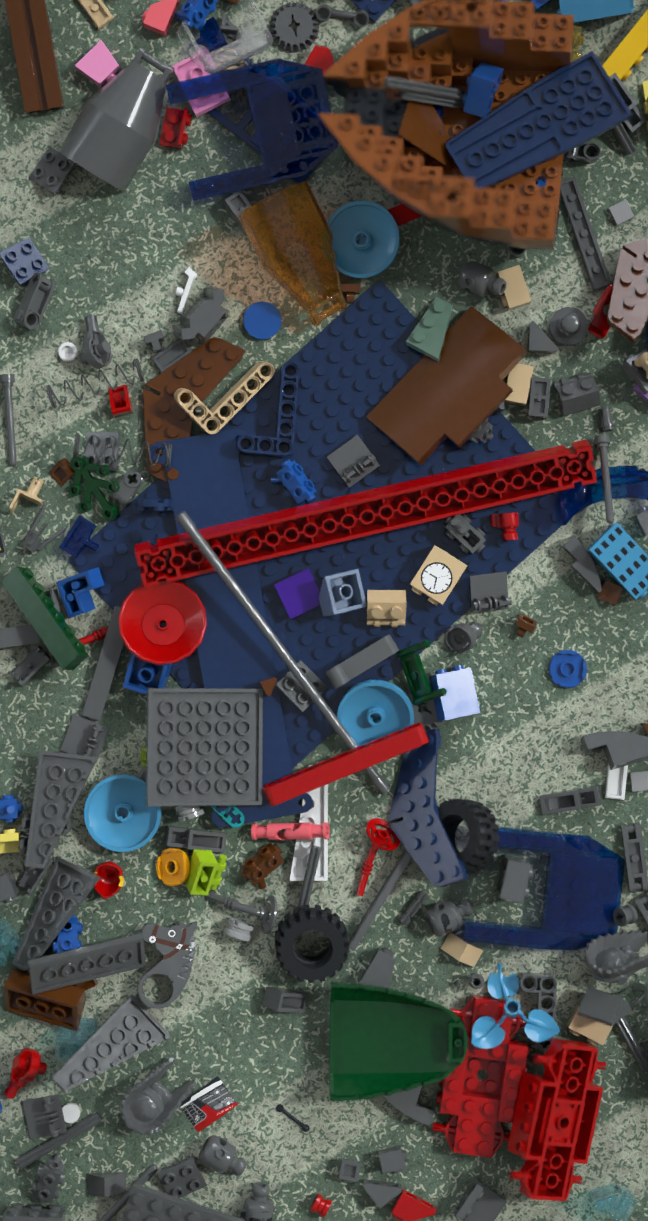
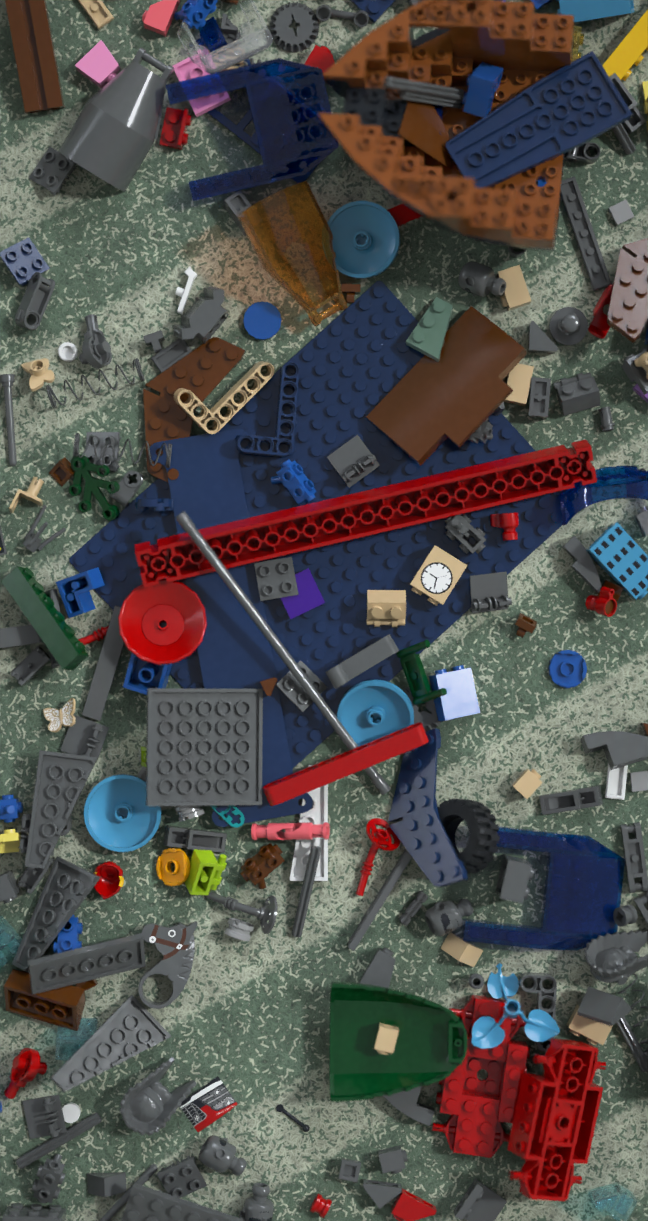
(39, 373): none -> tan animal
(61, 717): none -> tan animal
(79, 537): clear blue plate -> none
(120, 401): red slope -> none
(276, 578): none -> dark grey hinge
(285, 1000): dark grey slope -> none
(317, 966): black tyre -> none
(341, 593): sand blue slope -> none
(386, 1038): none -> tan brick
(471, 633): dark grey piece -> none
(527, 783): none -> tan brick
(602, 443): dark grey piece -> none
(604, 604): none -> red piece

